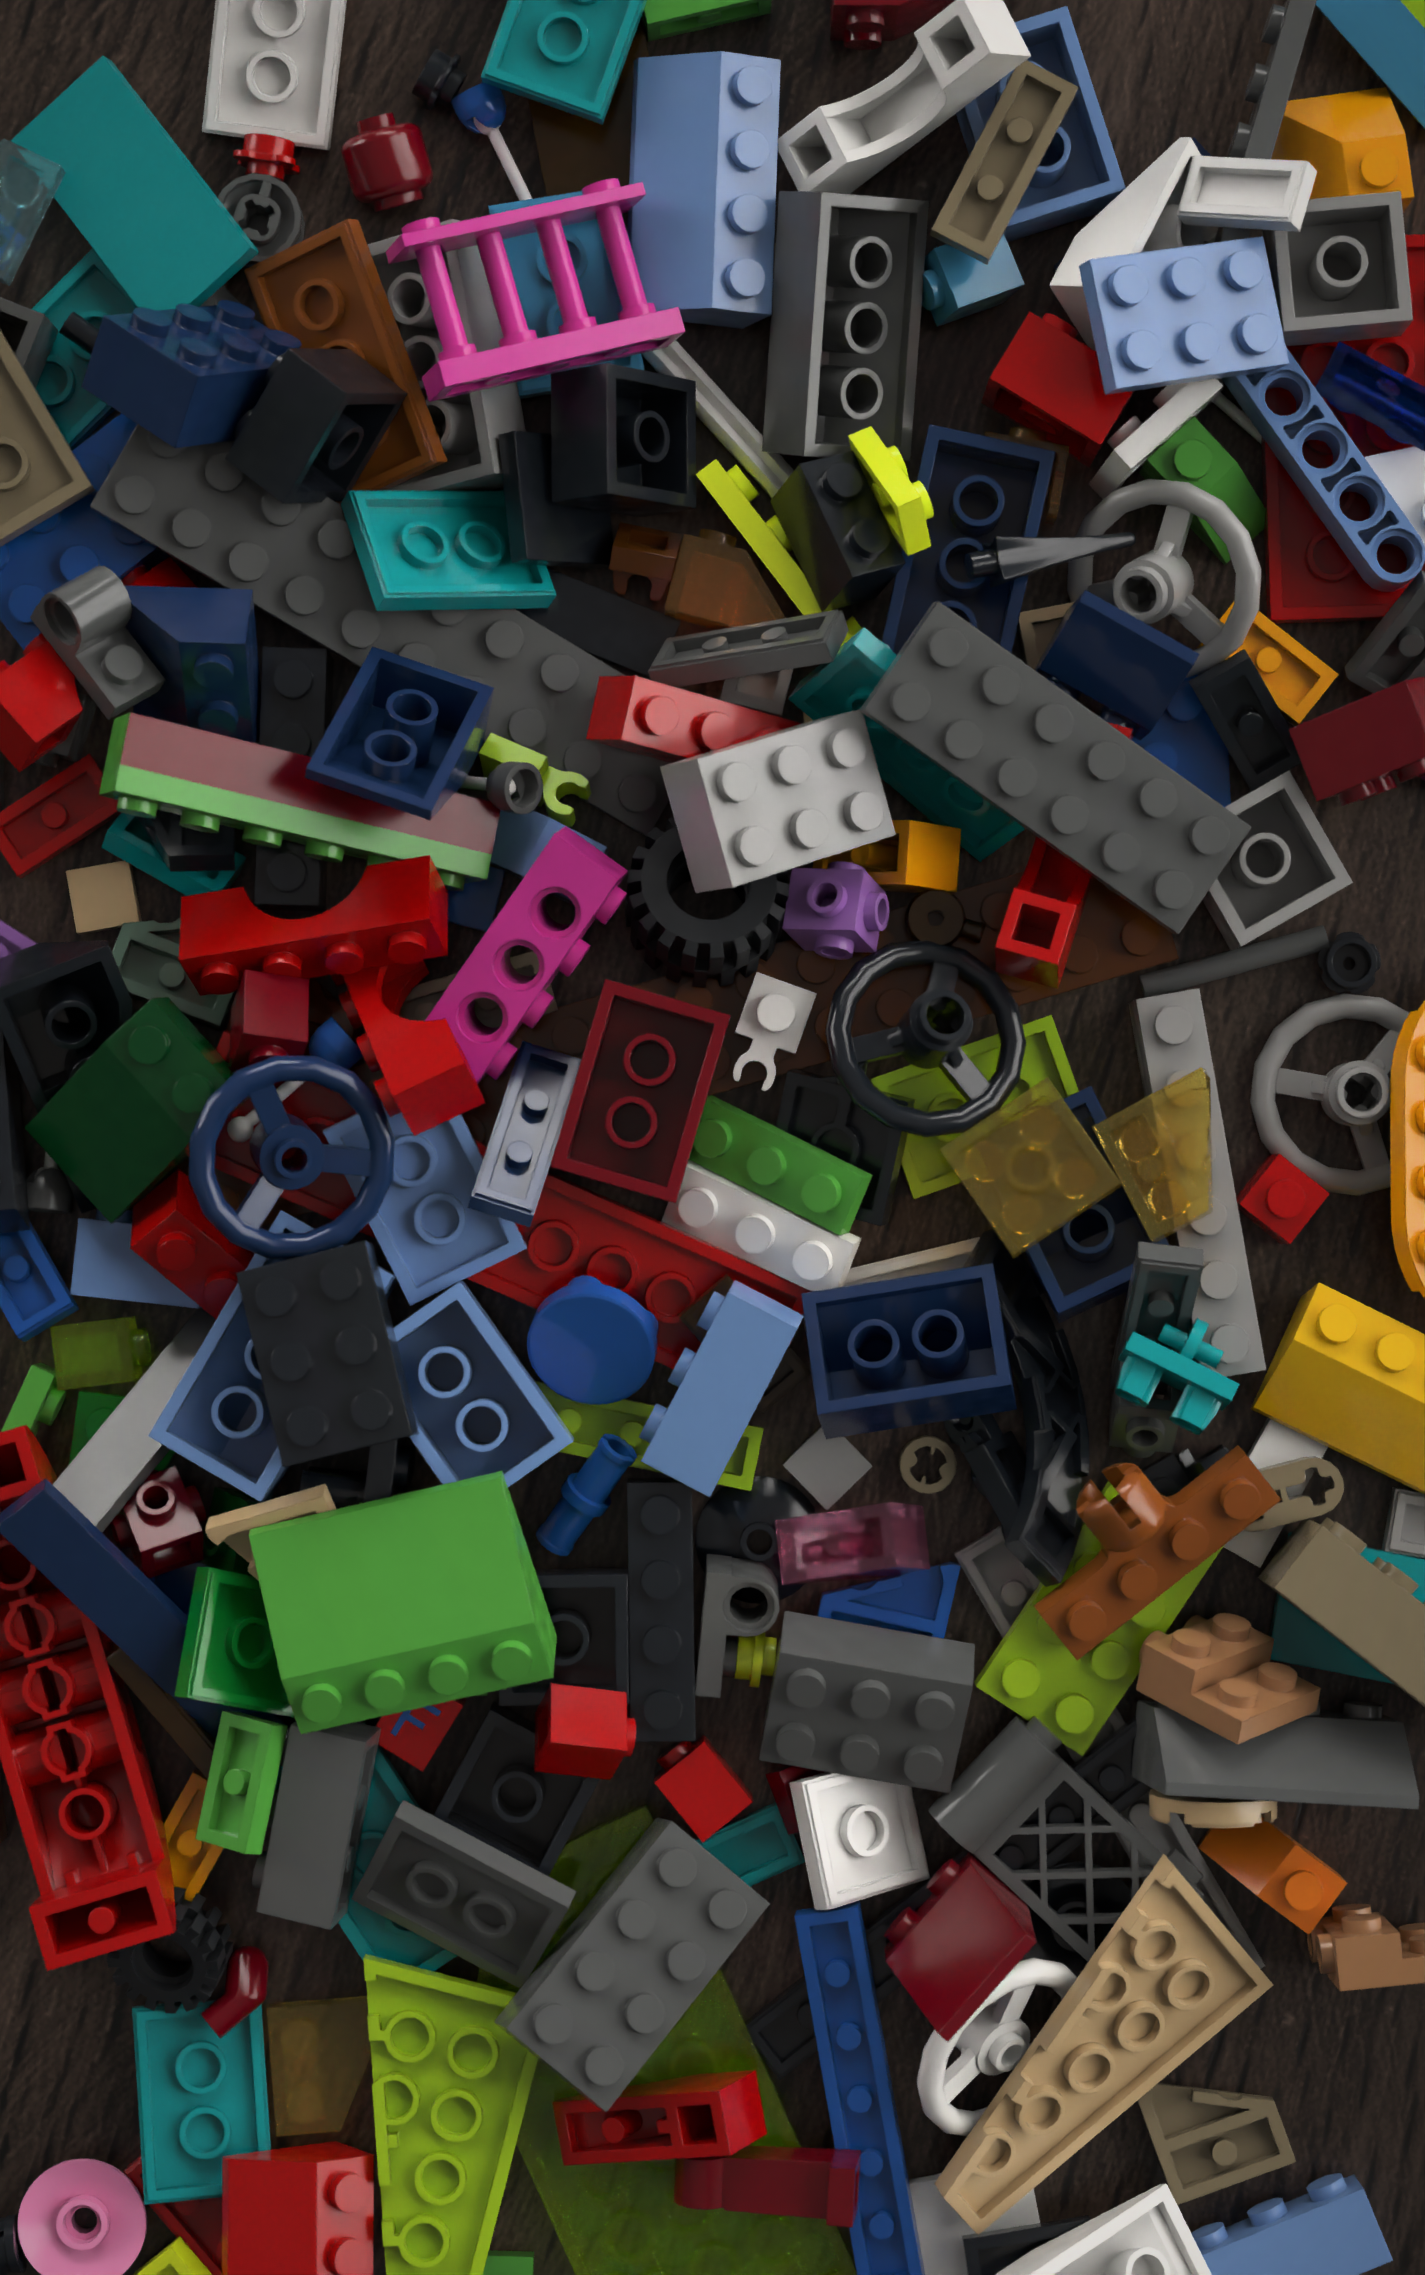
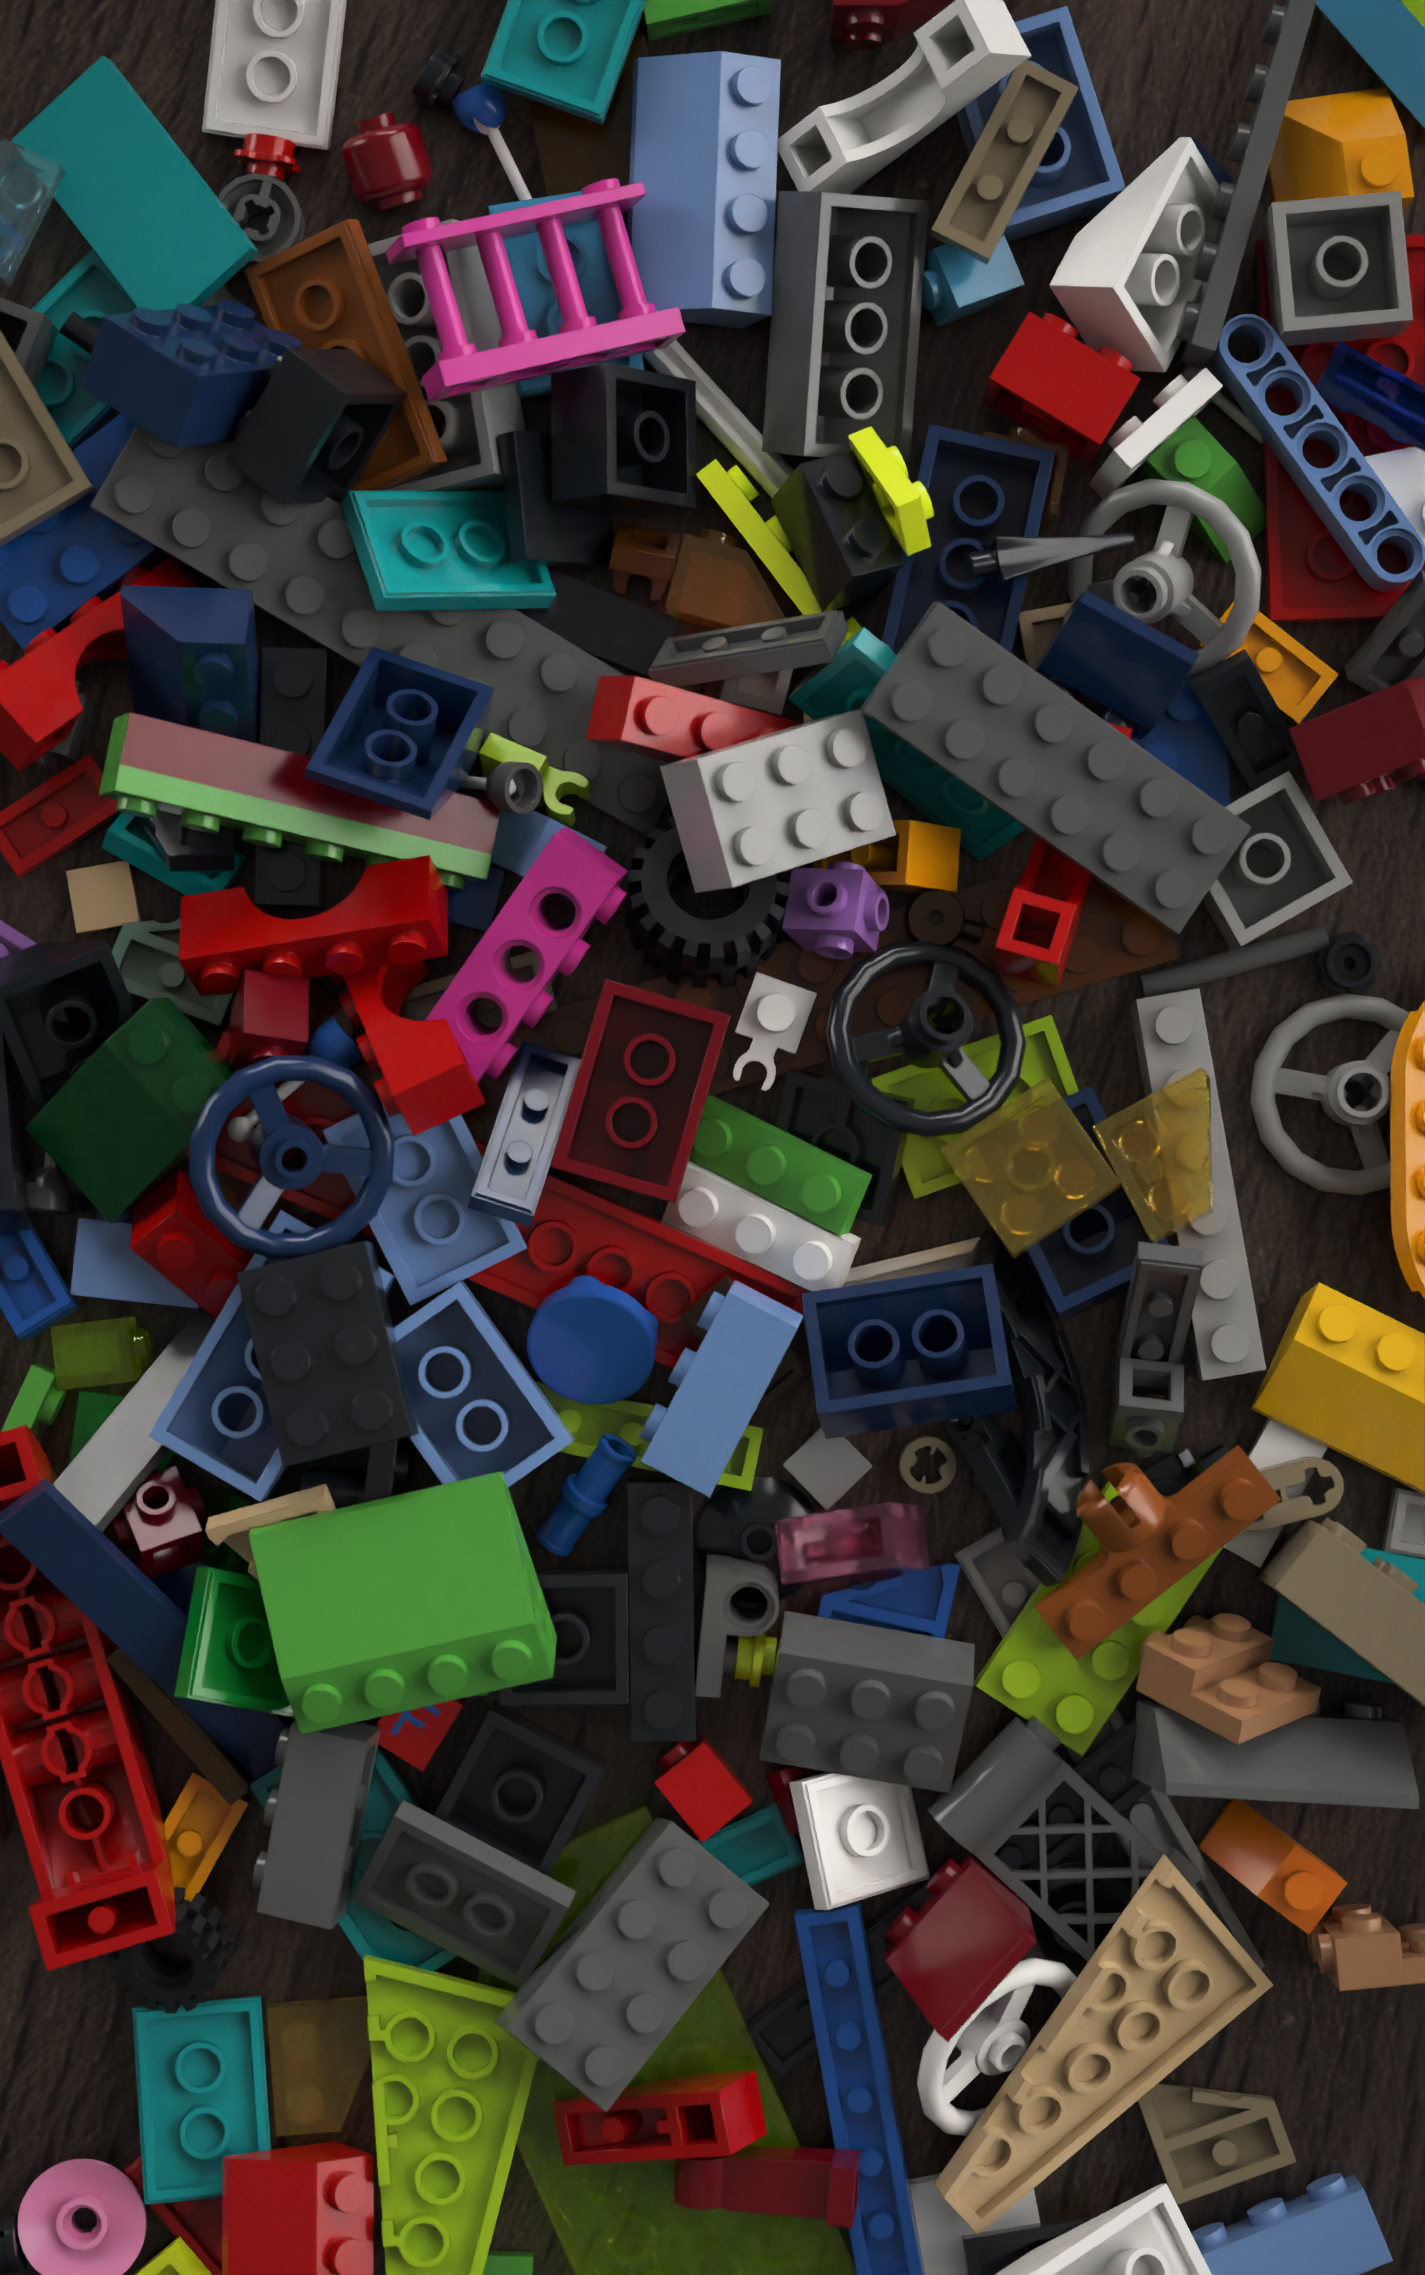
(89, 633): dark grey plate -> none
(241, 1782): bright green plate -> none
(244, 1990): dark red arm -> none
(582, 1731): red brick -> none
(1183, 314): medium blue plate -> none
(1201, 1388): teal hips -> none
(1211, 1812): tan tile -> none
(1246, 193): white tile -> none
(1280, 1198): red brick -> none

